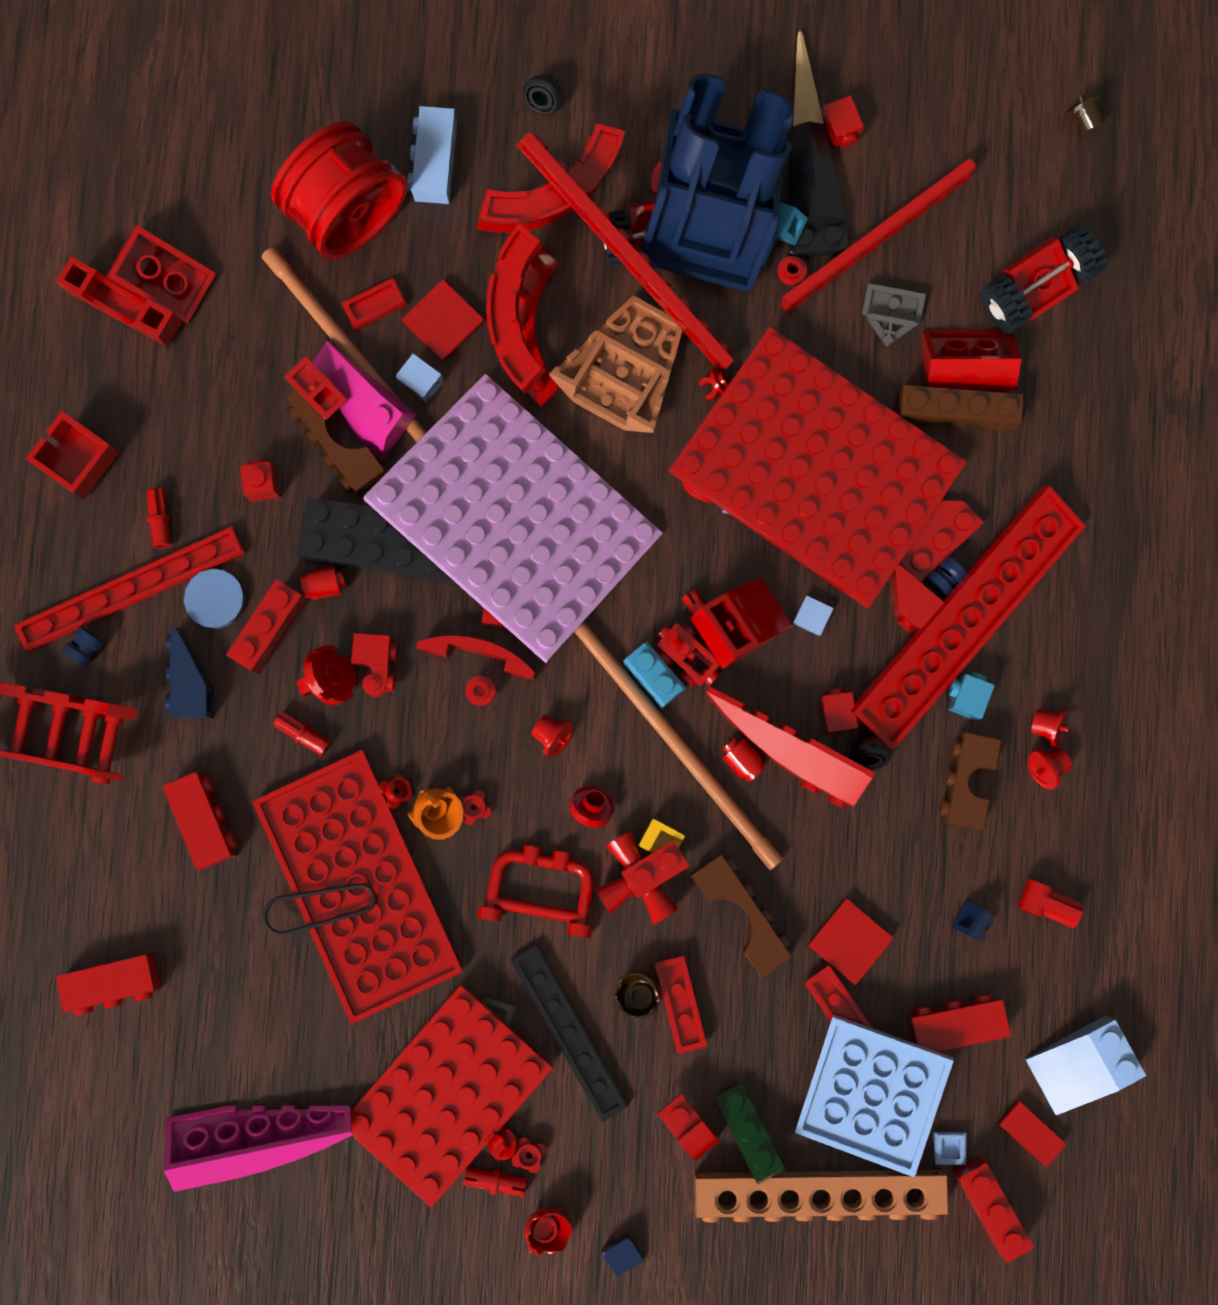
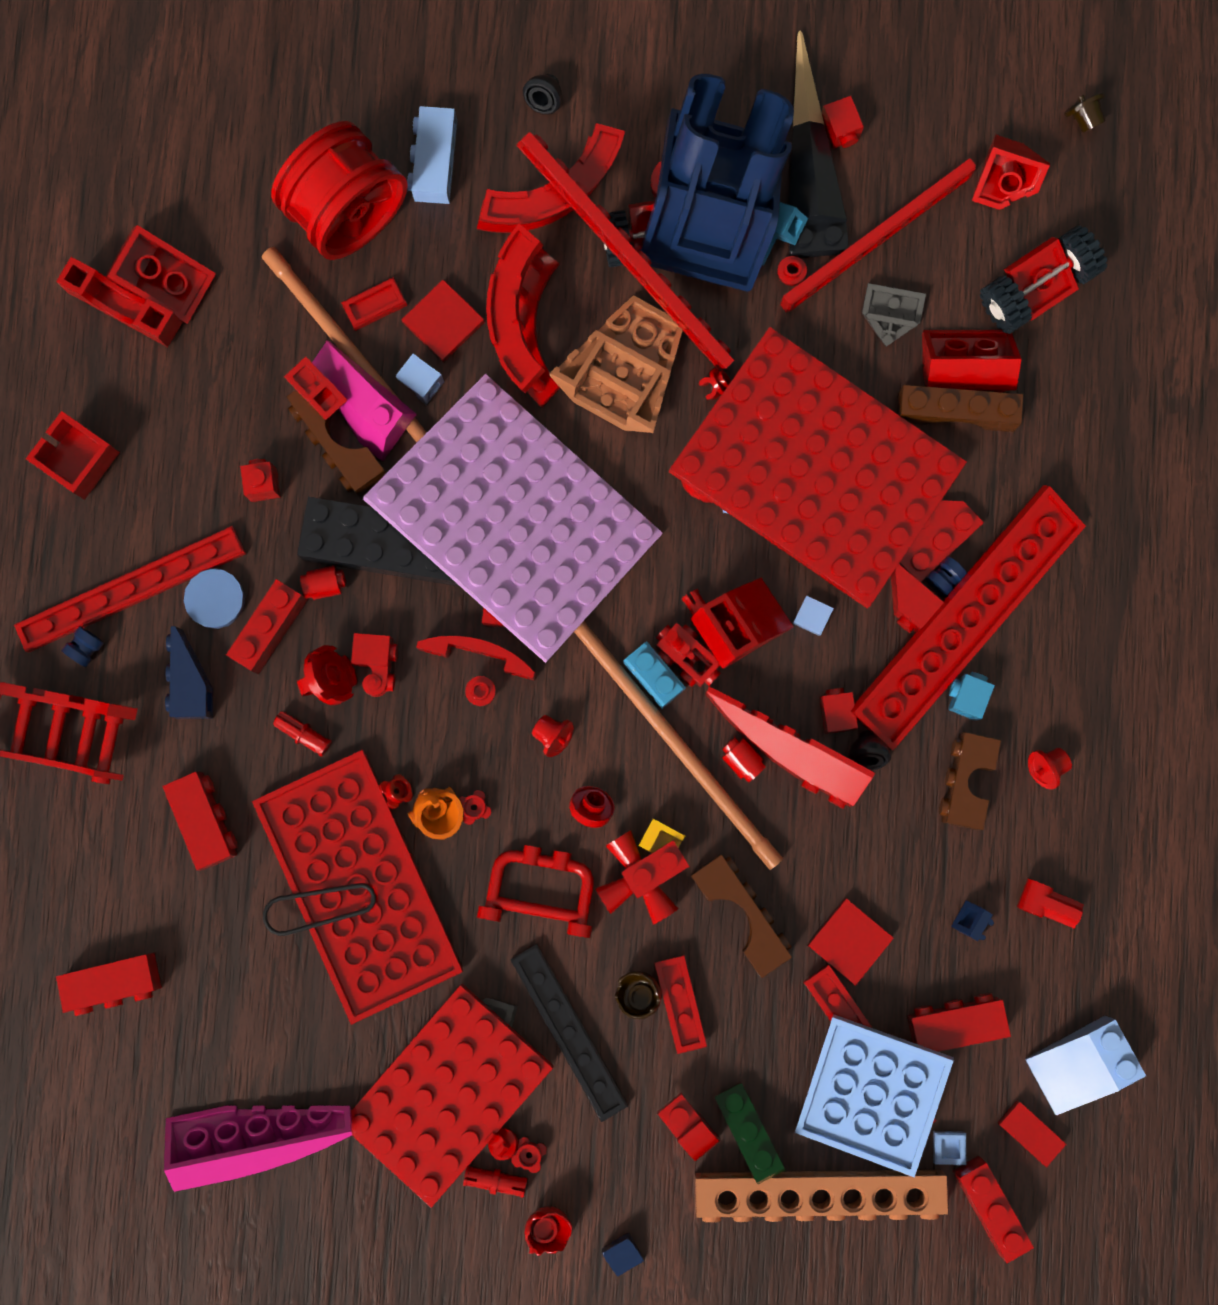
(158, 518): red axle -> none
(1009, 173): none -> red slope
(1050, 725): red piece -> none

